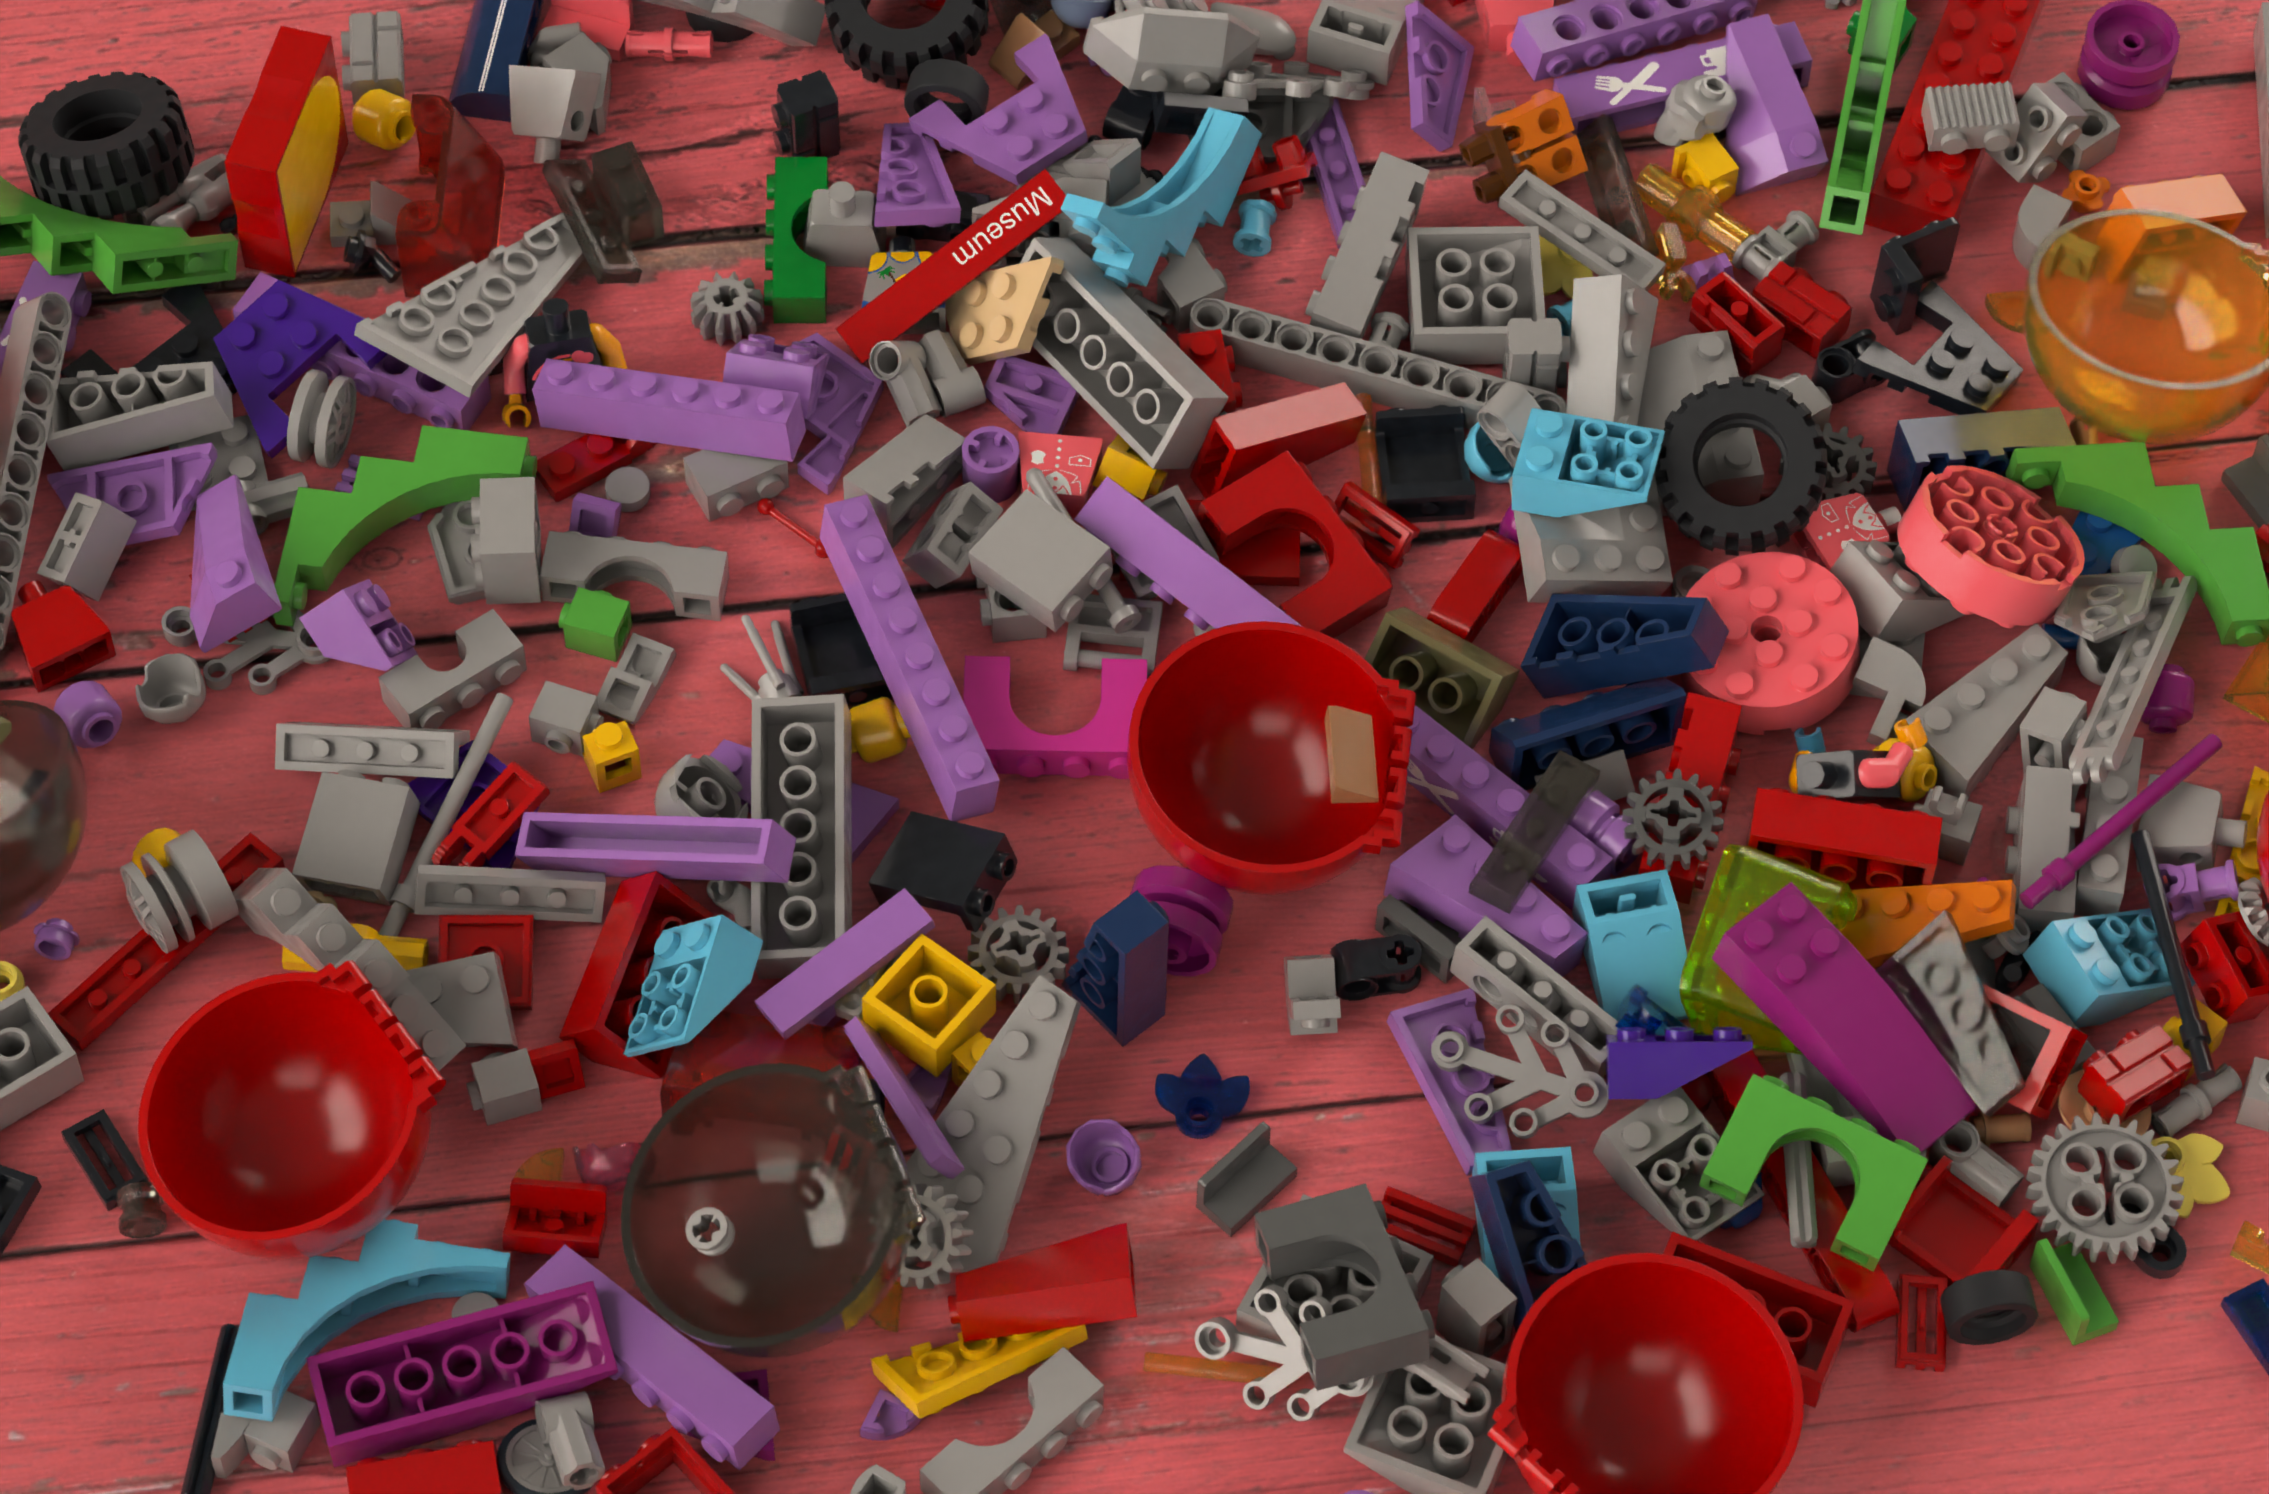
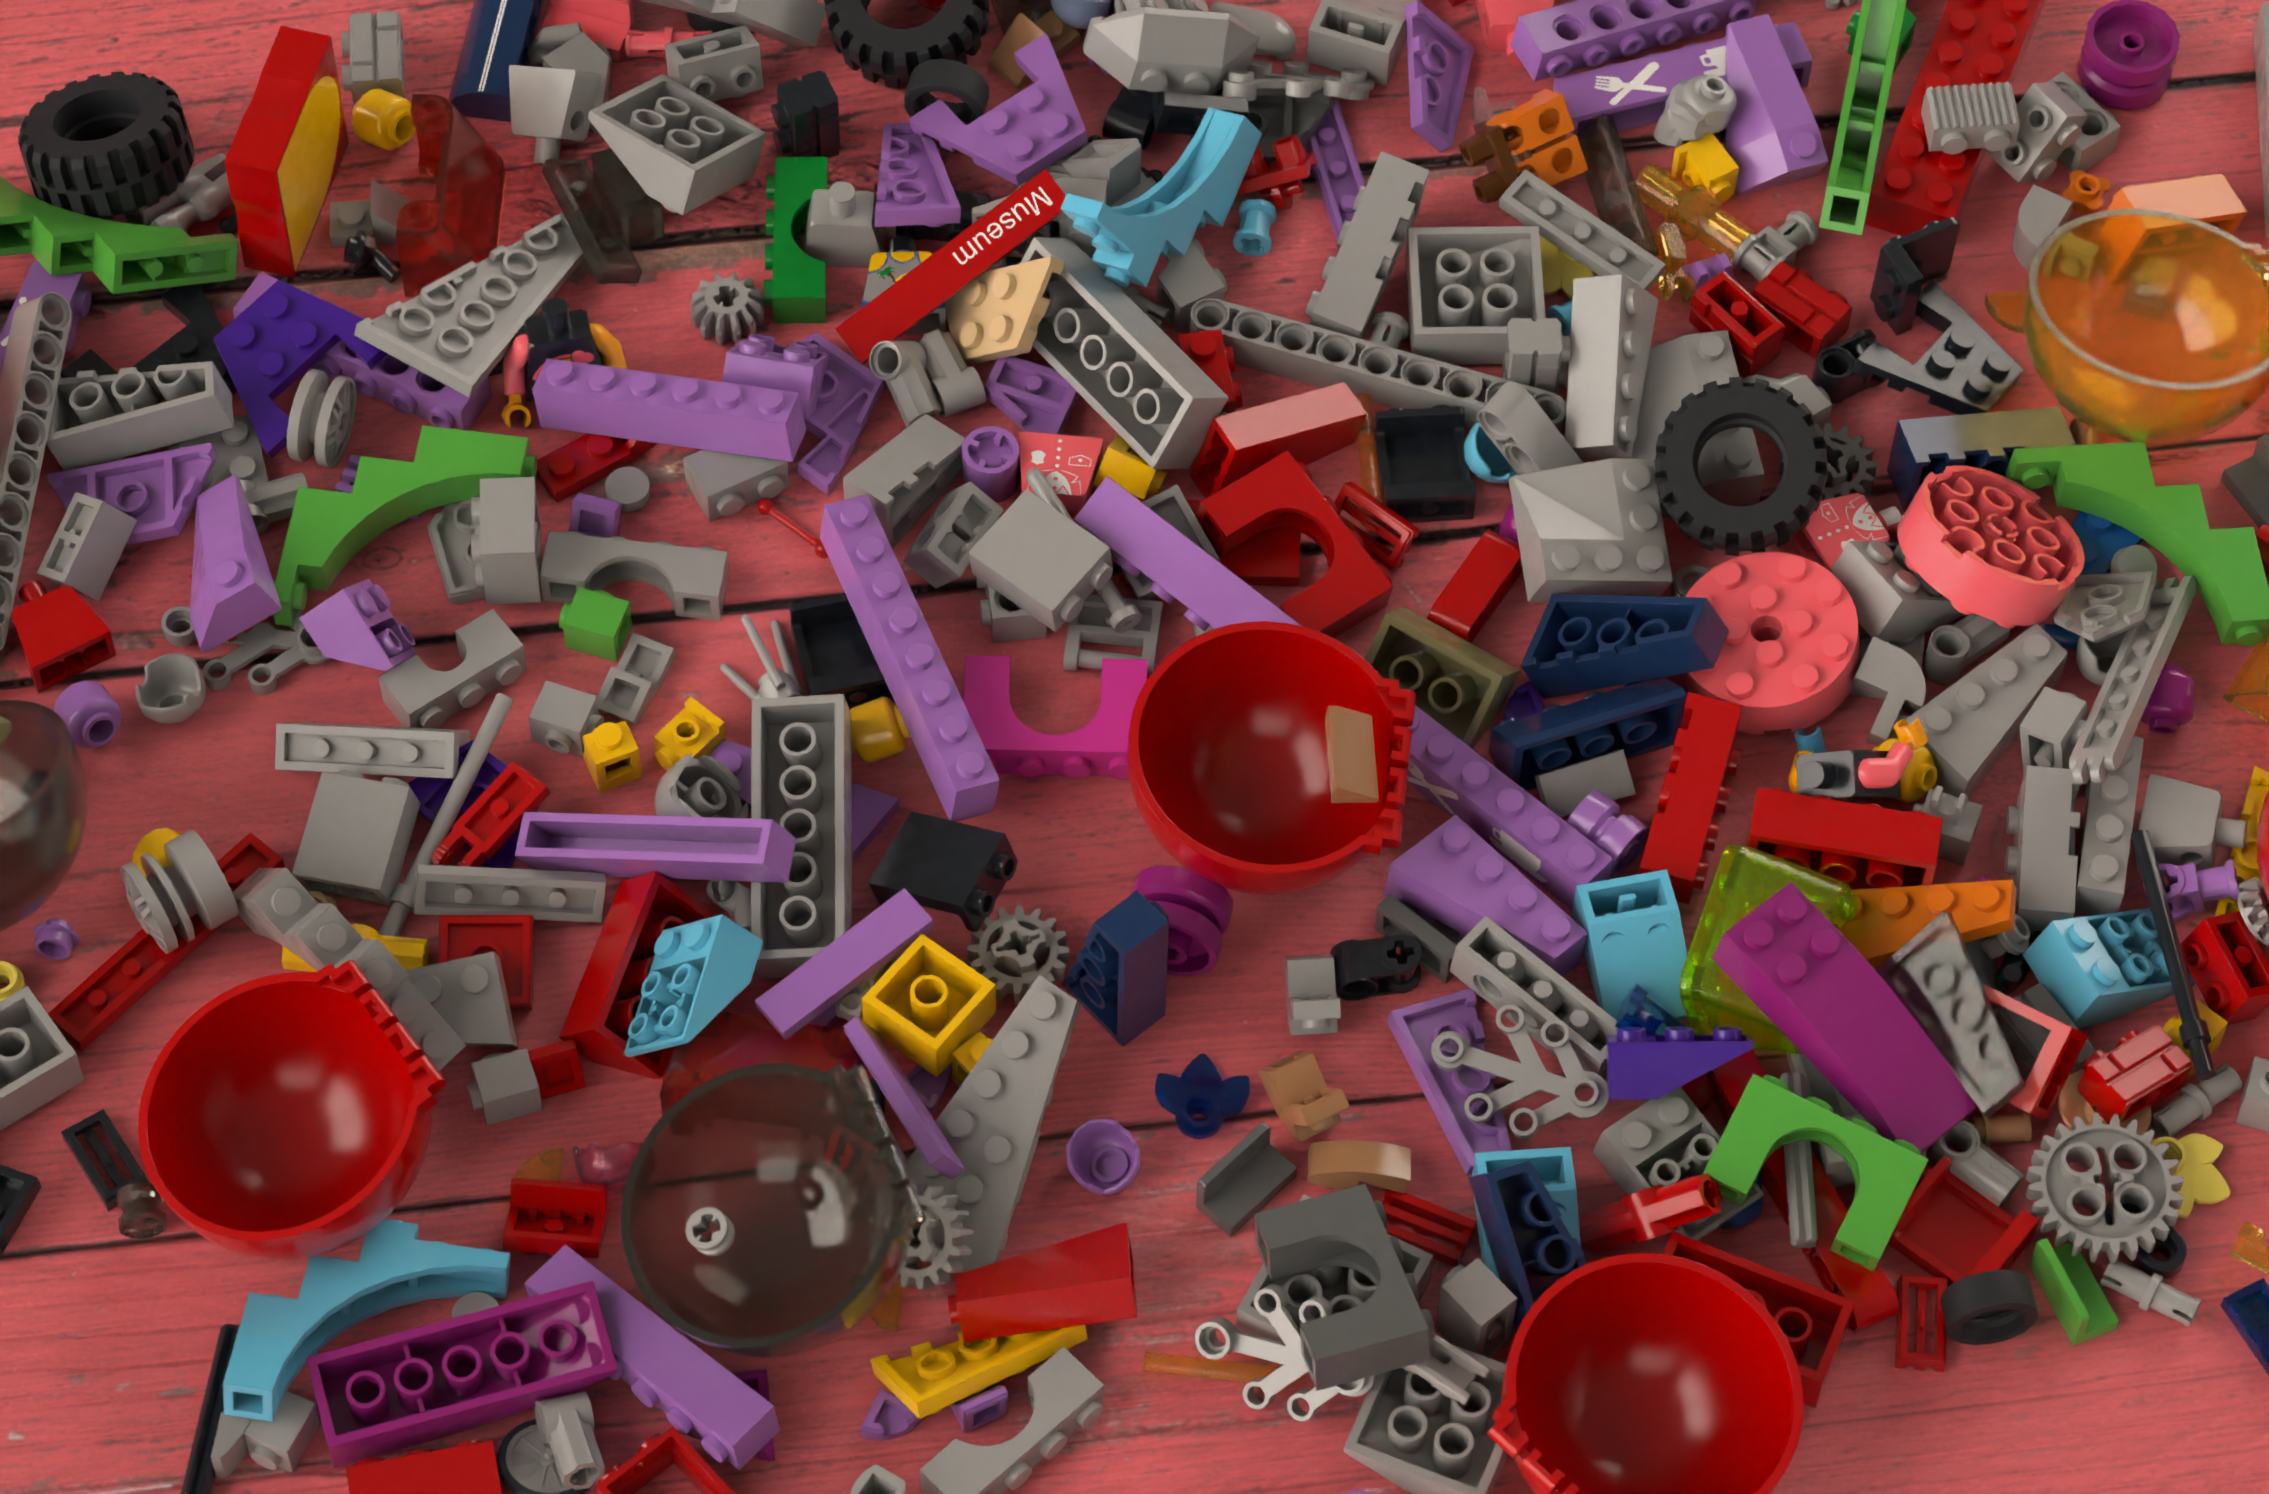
(678, 143): none -> light grey slope
(690, 732): none -> yellow brick
(717, 64): none -> light grey brick
(981, 1407): none -> medium lavender slope
(1302, 1096): none -> medium nougat brick
(1346, 1162): none -> medium nougat slope
(1523, 702): none -> dark purple tile
(1534, 831): clear smoke tile -> none
(1582, 464): medium azure slope -> none
(1650, 1213): none -> red piece
(1655, 820): dark grey gear -> none
(1959, 645): none -> light grey piece
(2062, 870): magenta bar -> none
(2151, 1292): none -> light grey pin

